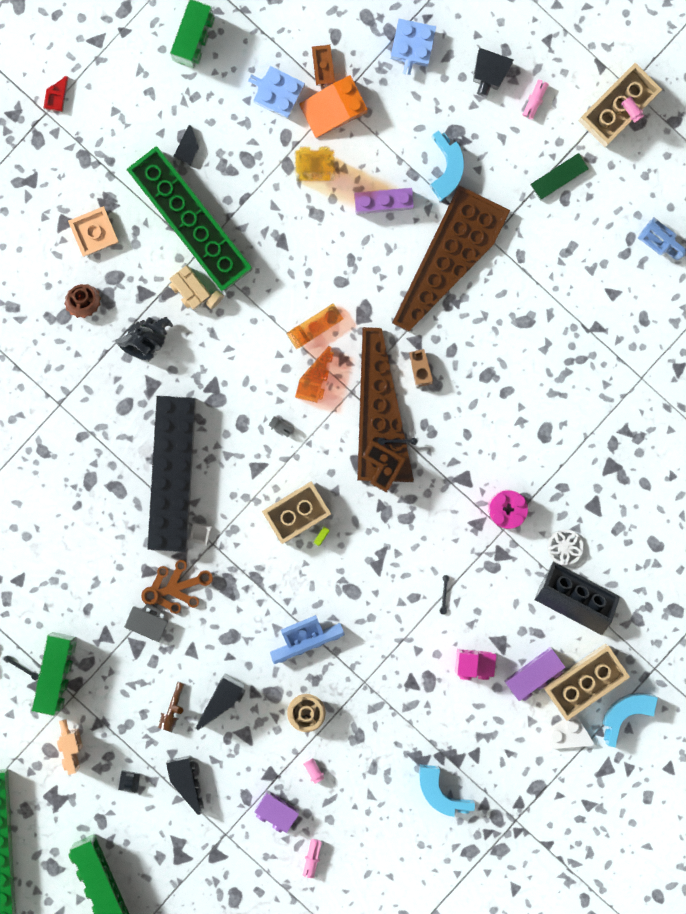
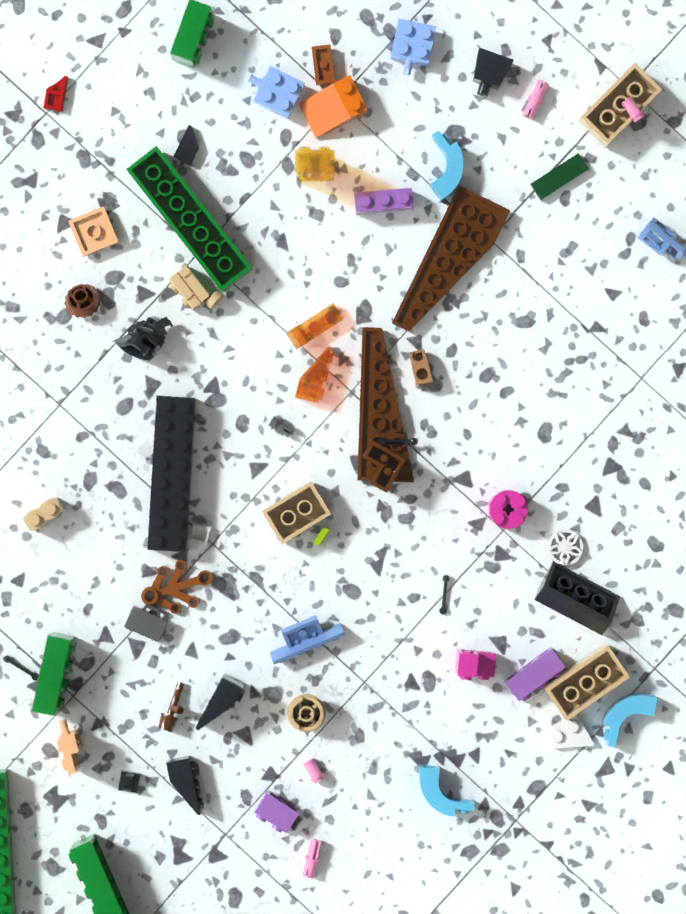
(39, 517): none -> tan brick

